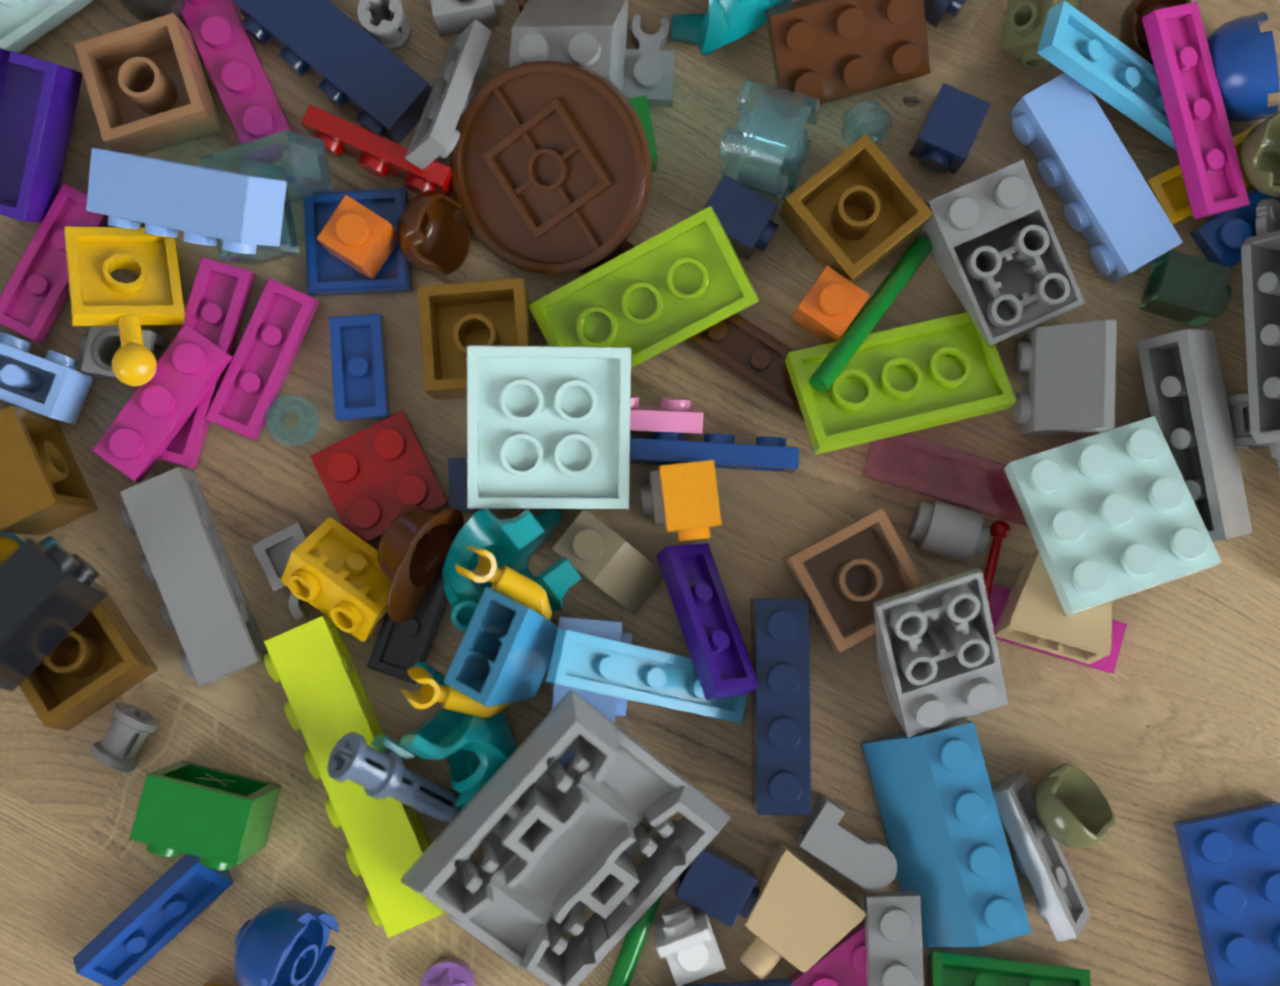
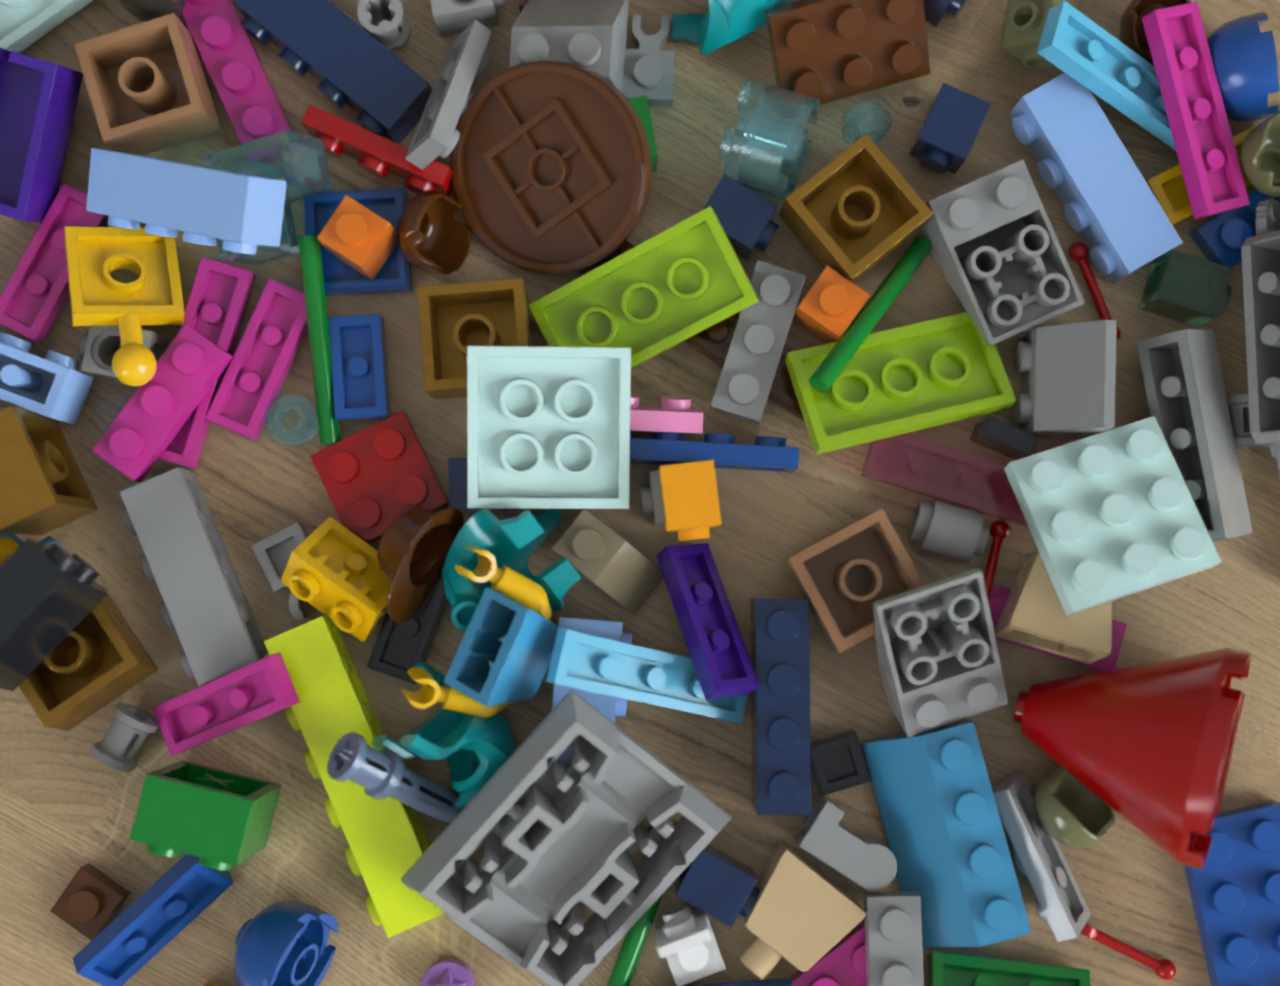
(90, 901): none -> reddish brown plate
(226, 704): none -> dark pink plate
(319, 337): none -> green bar
(758, 343): none -> light grey plate
(838, 762): none -> black tile
(1003, 438): none -> black tile
(1078, 252): none -> red hinge
(1147, 741): none -> red cone
(1163, 968): none -> red hinge

